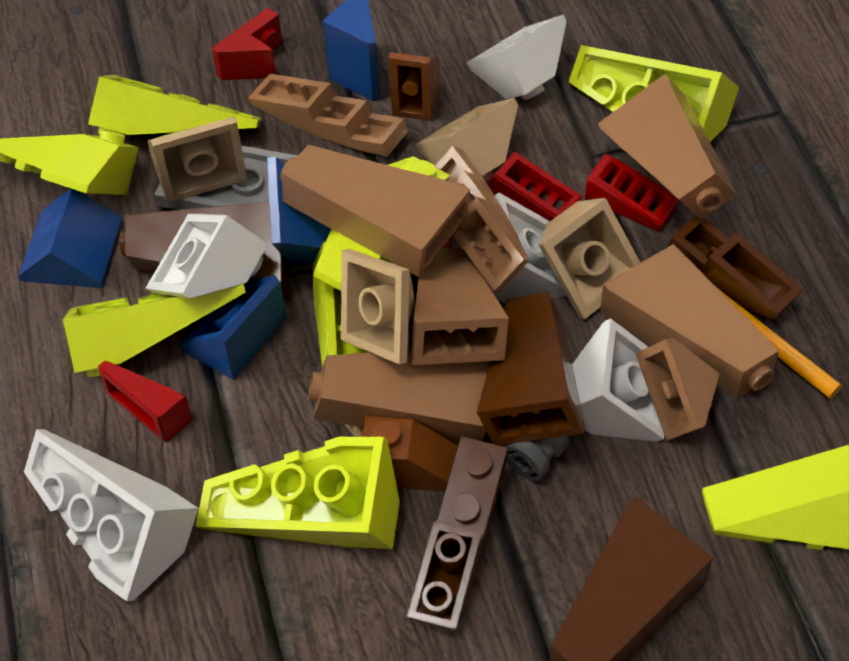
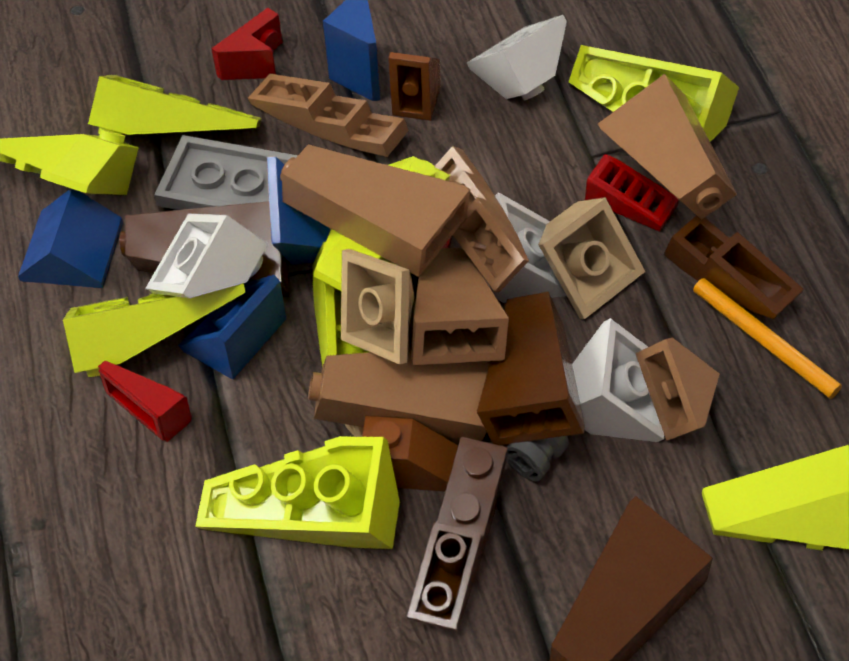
(118, 516): white wedge -> none
(198, 159): tan slope -> none
(480, 133): tan slope -> none
(530, 175): red slope -> none
(676, 300): medium nougat slope -> none

